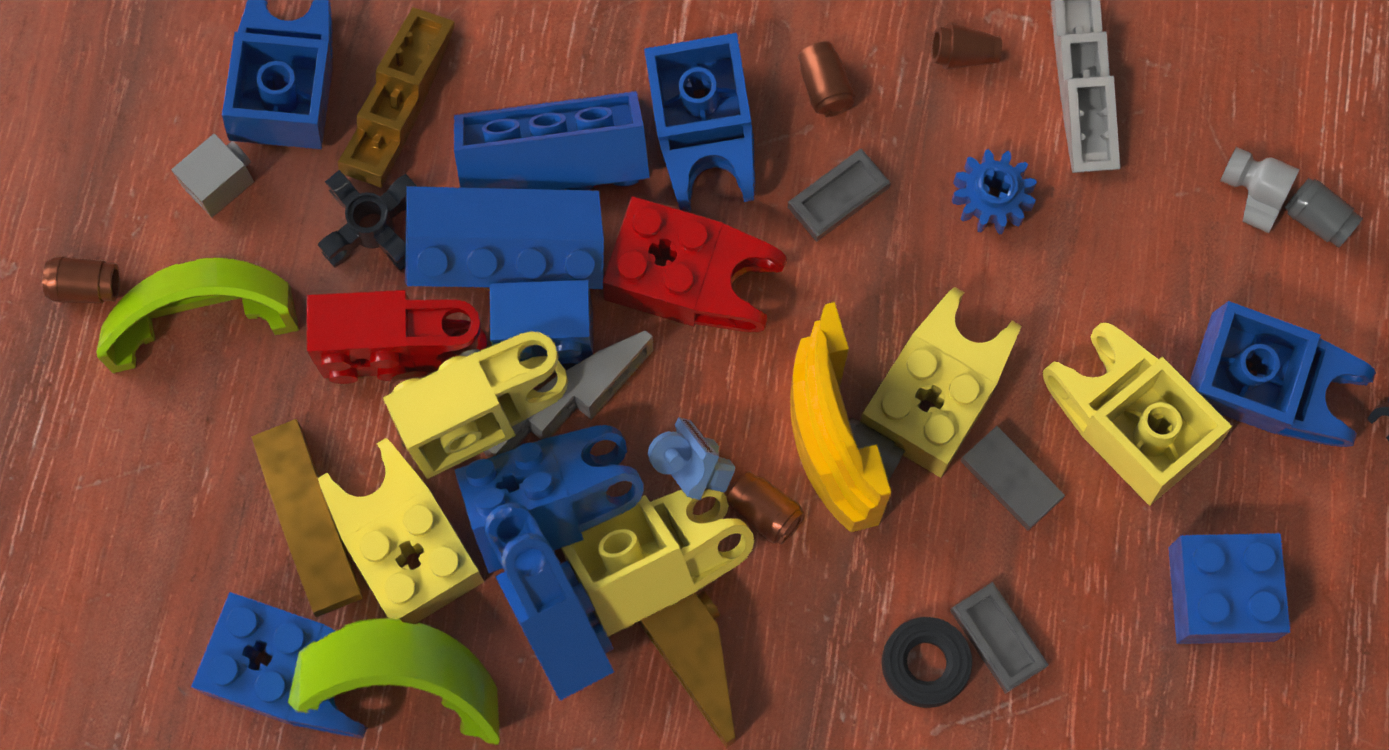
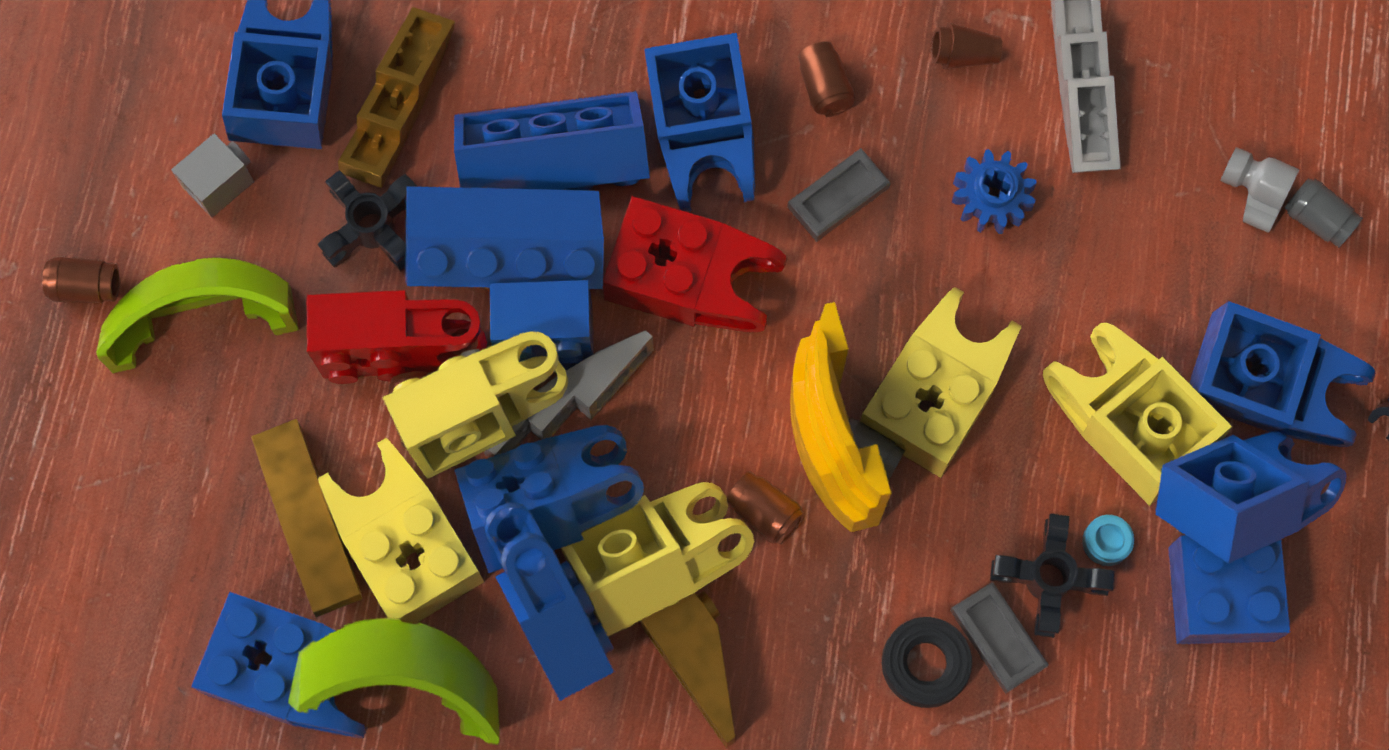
(691, 460): medium blue hips -> none
(1012, 478): flat silver tile -> none
(1088, 580): none -> black pin
(1108, 540): none -> medium azure tile
(1245, 493): none -> blue brick

